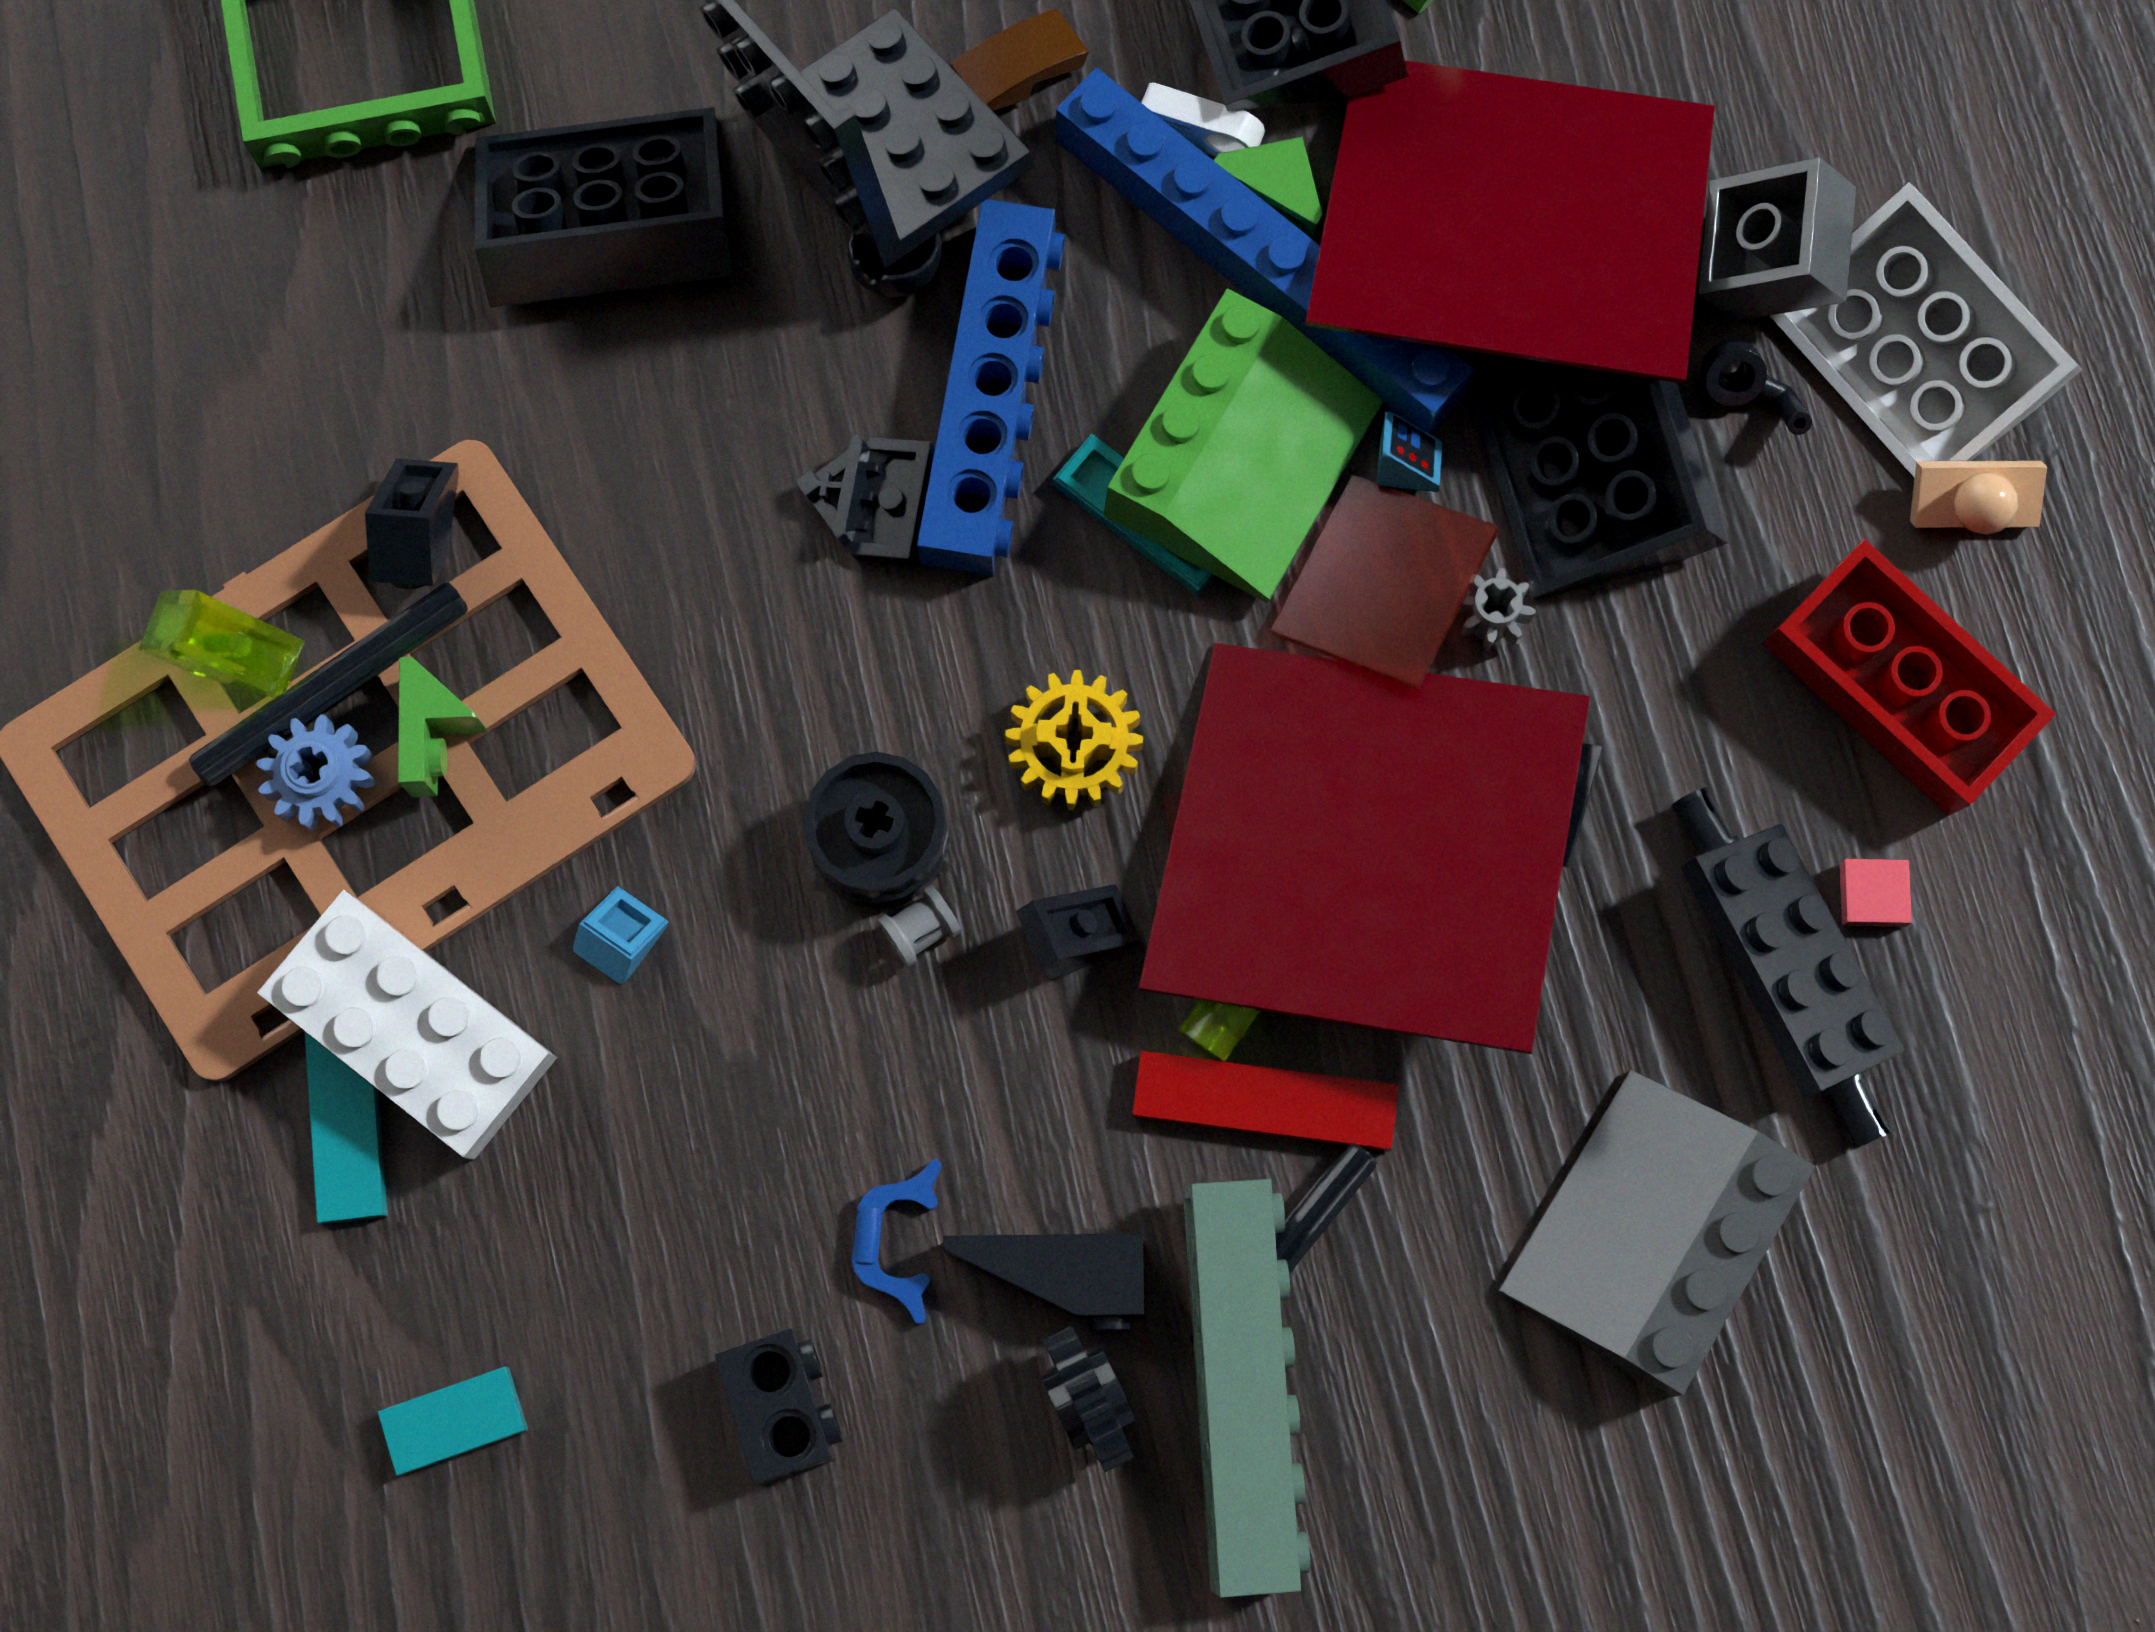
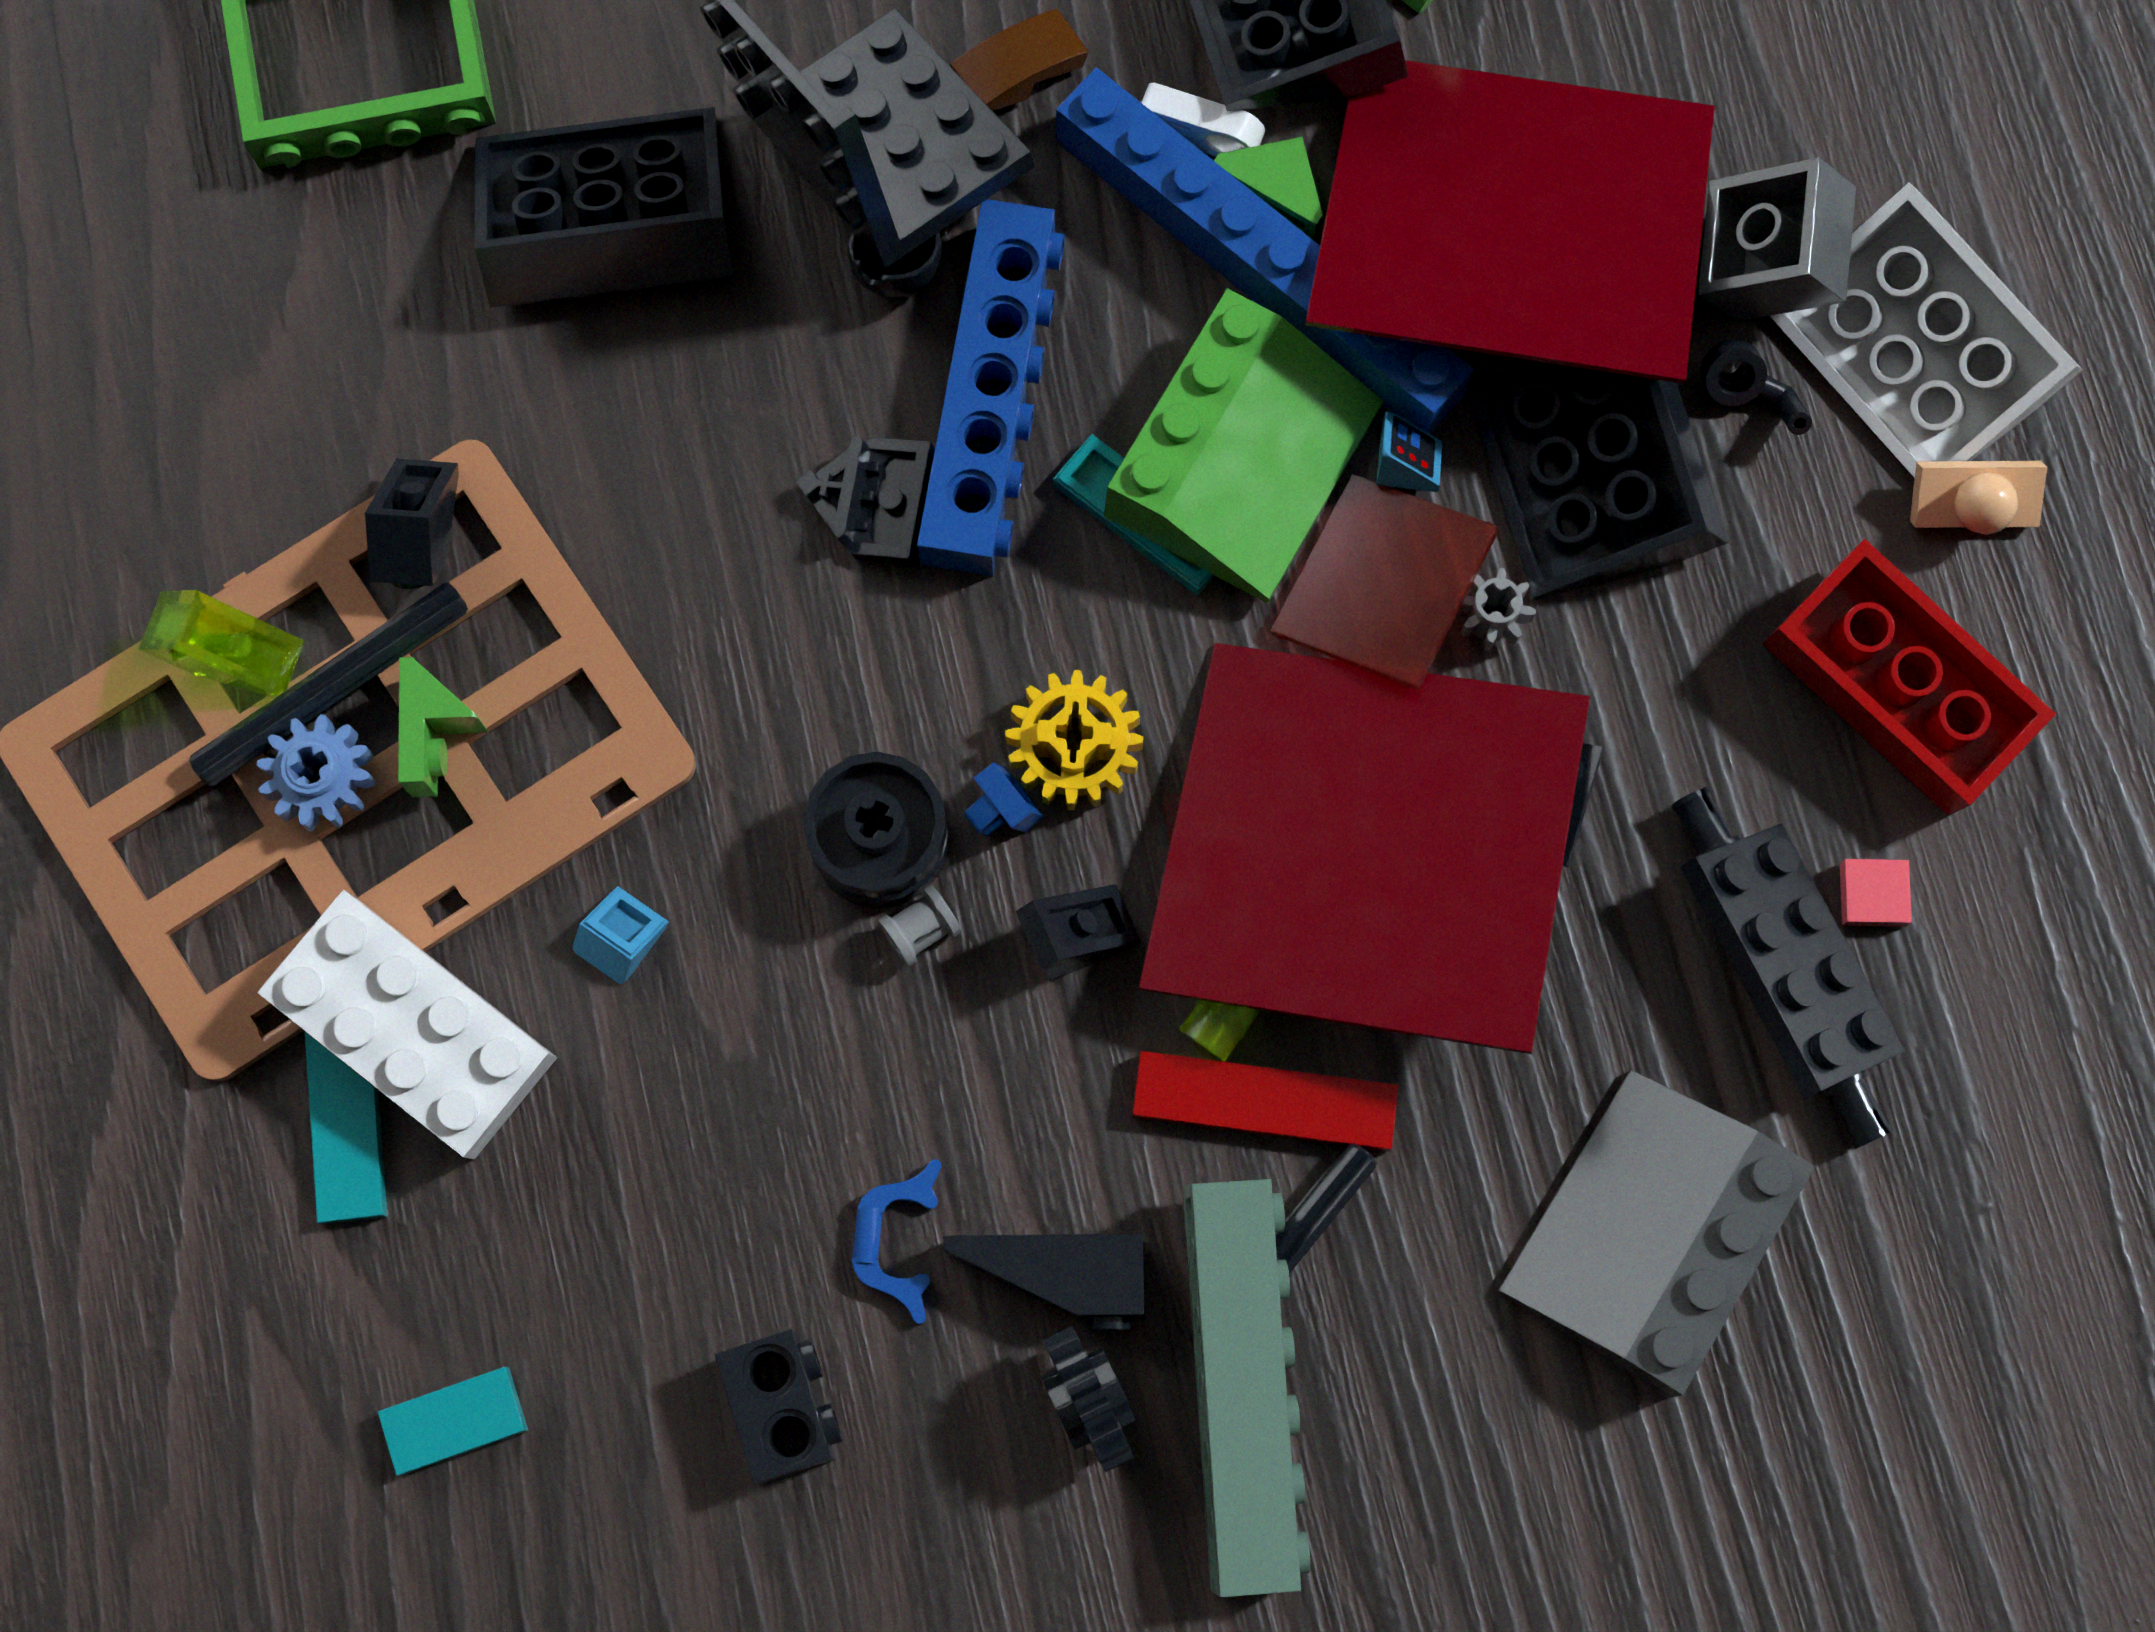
(1002, 803): none -> blue tile

